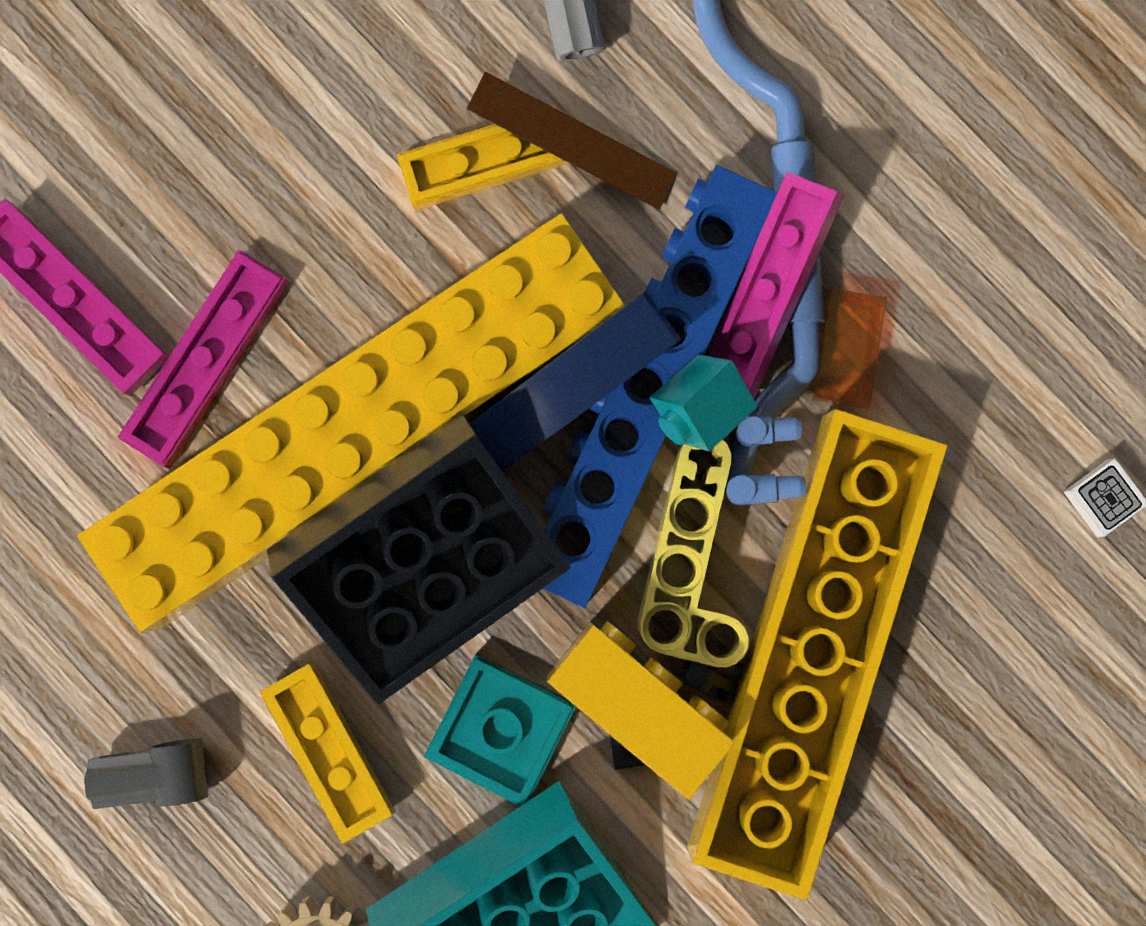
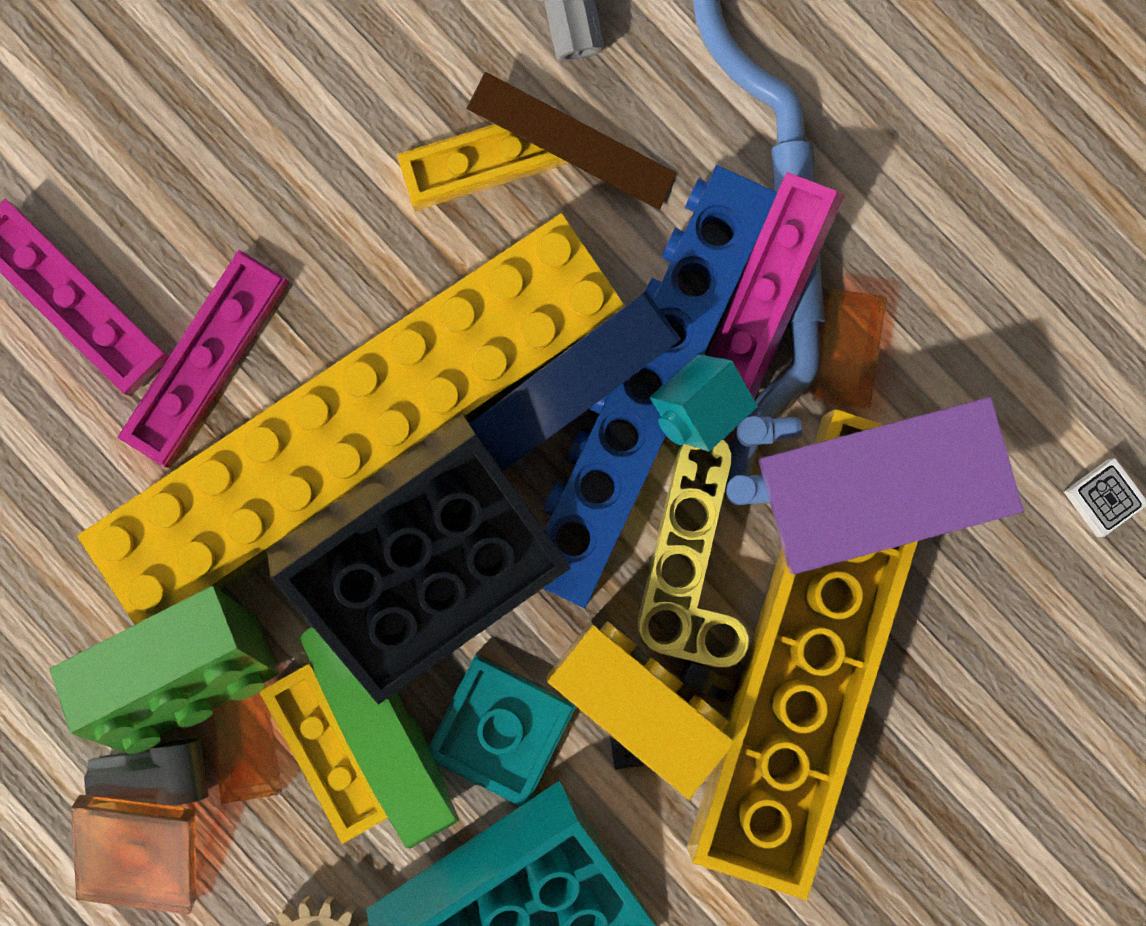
(134, 854): none -> clear orange tile
(164, 672): none -> bright green brick
(244, 750): none -> clear orange tile
(386, 747): none -> bright green slope
(890, 485): none -> medium lavender tile

